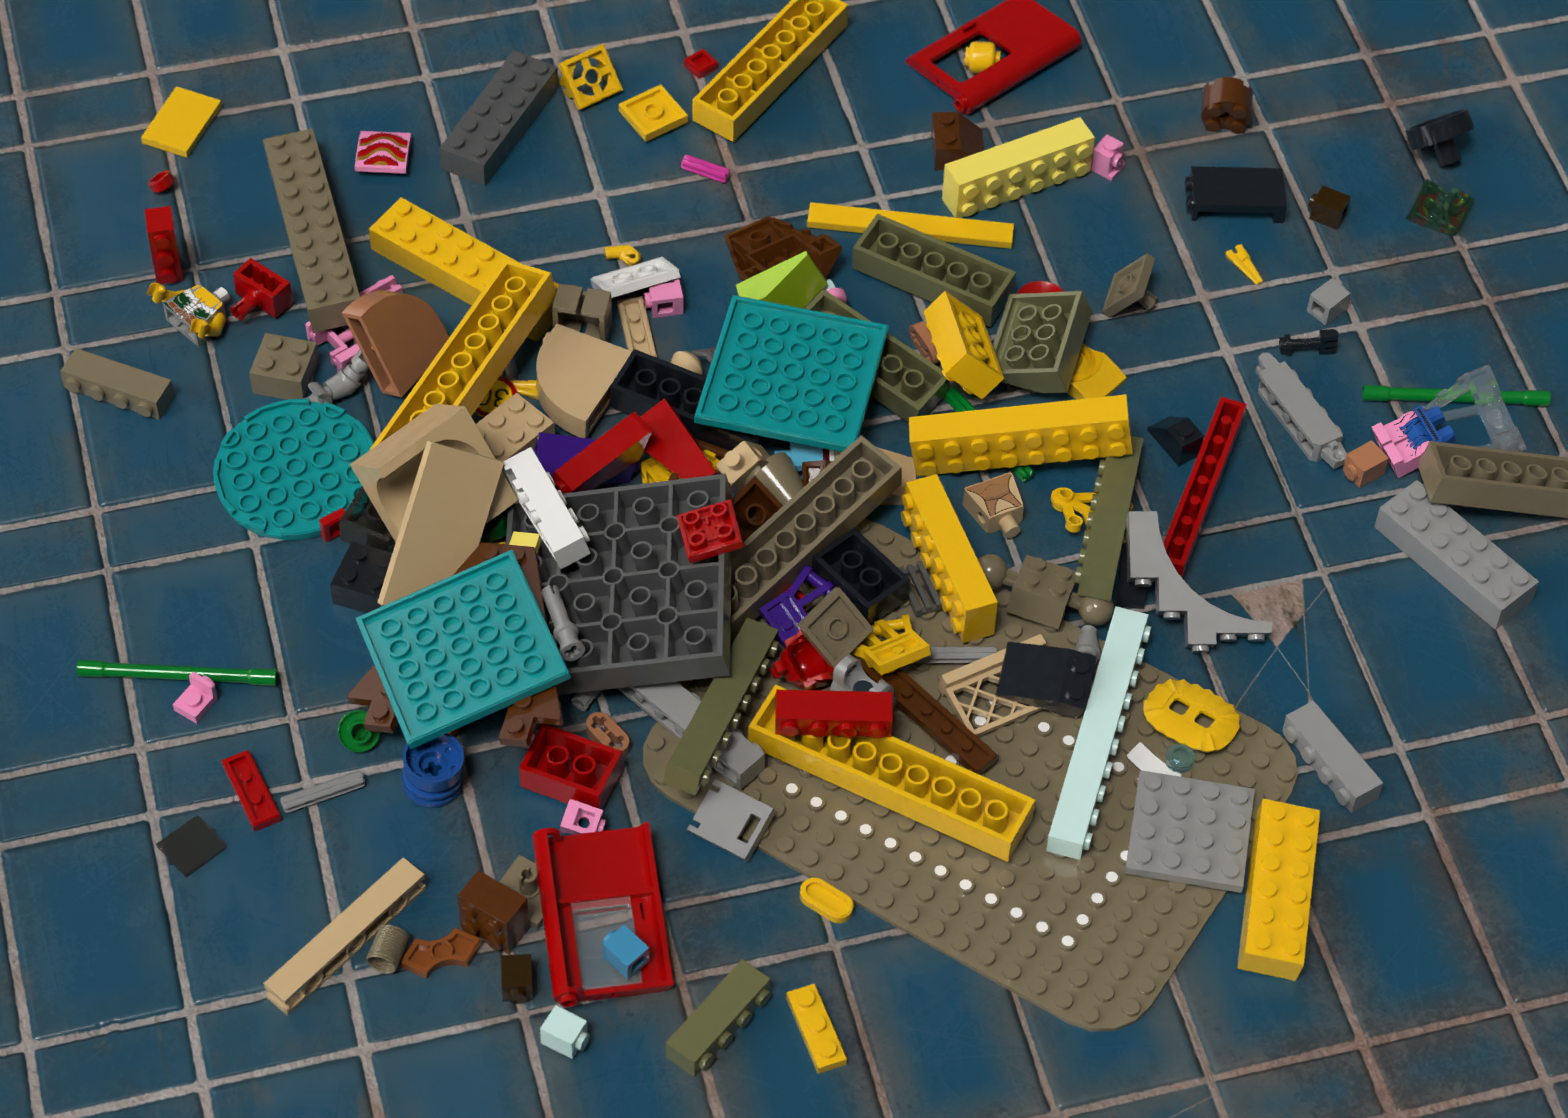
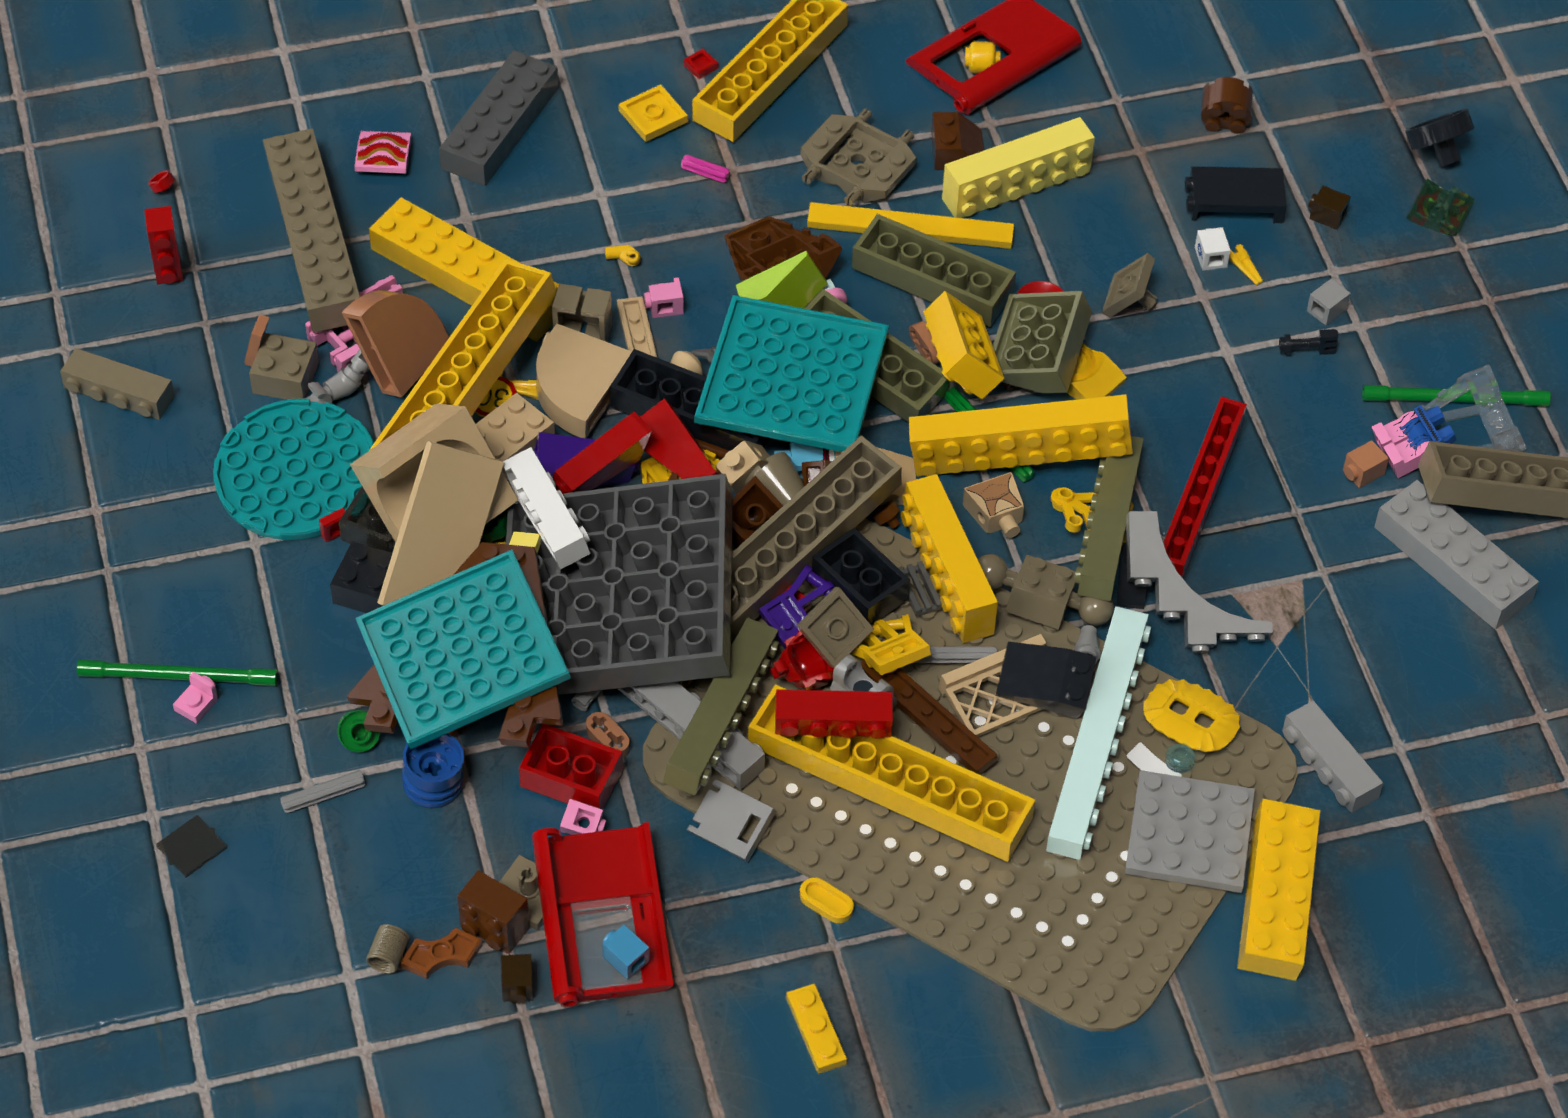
(181, 122): yellow tile -> none
(193, 310): torso -> none
(251, 790): red tile -> none
(256, 338): none -> nougat tile
(260, 289): red brick -> none
(344, 936): tan piece -> none
(564, 630): light grey pin -> none
(564, 1032): light aqua brick -> none
(604, 70): yellow piece -> none
(636, 277): white tile -> none
(710, 531): red tile -> none
(718, 1018): olive brick -> none
(883, 157): none -> dark tan piece
(886, 514): none -> reddish brown tile
(1108, 157): bright pink brick -> none
(1178, 438): black slope -> none
(1212, 248): none -> white brick
(1299, 412): light grey hinge -> none

